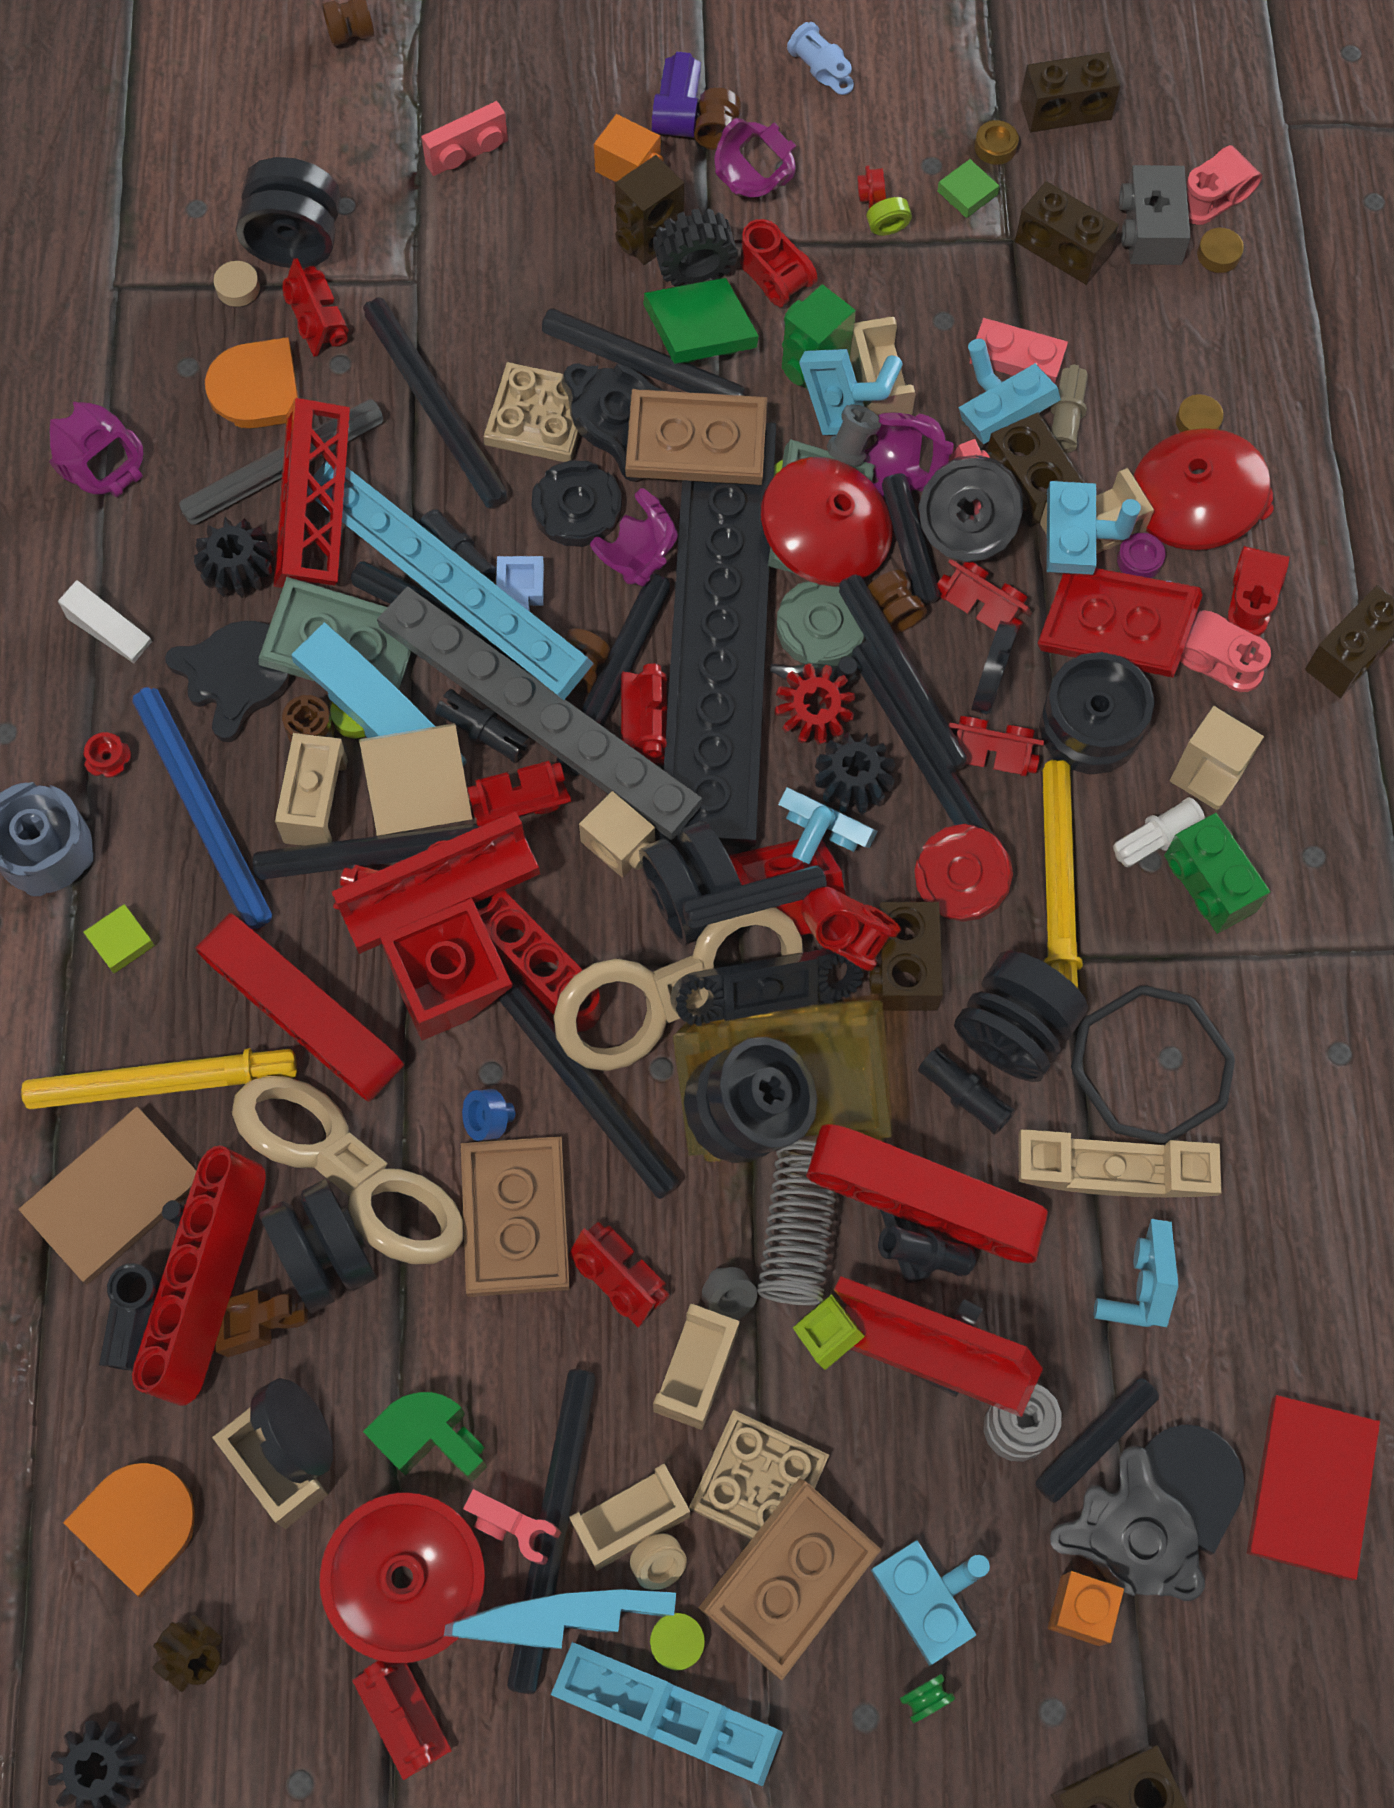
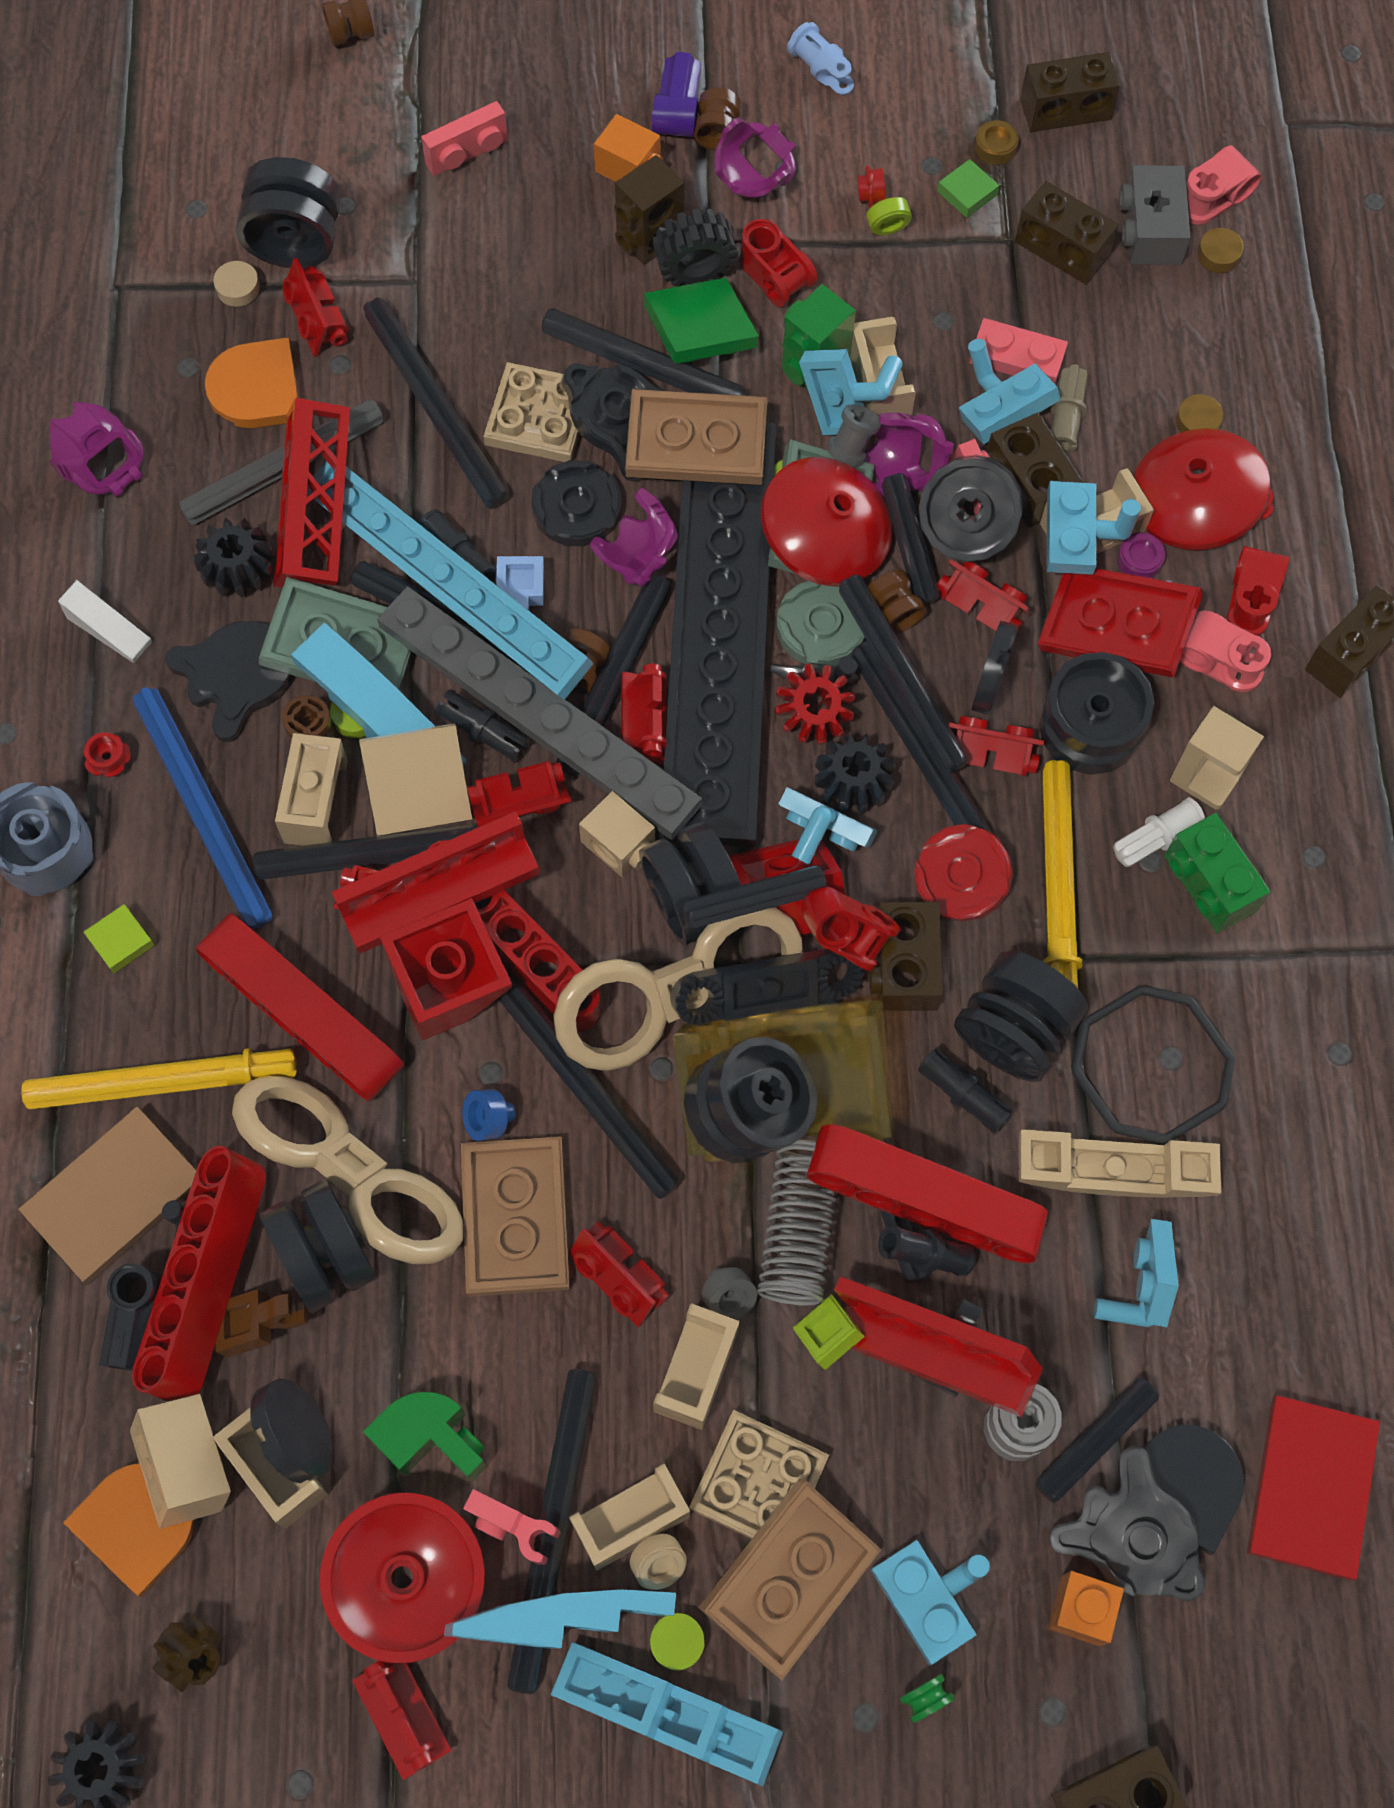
(179, 1461): none -> tan panel

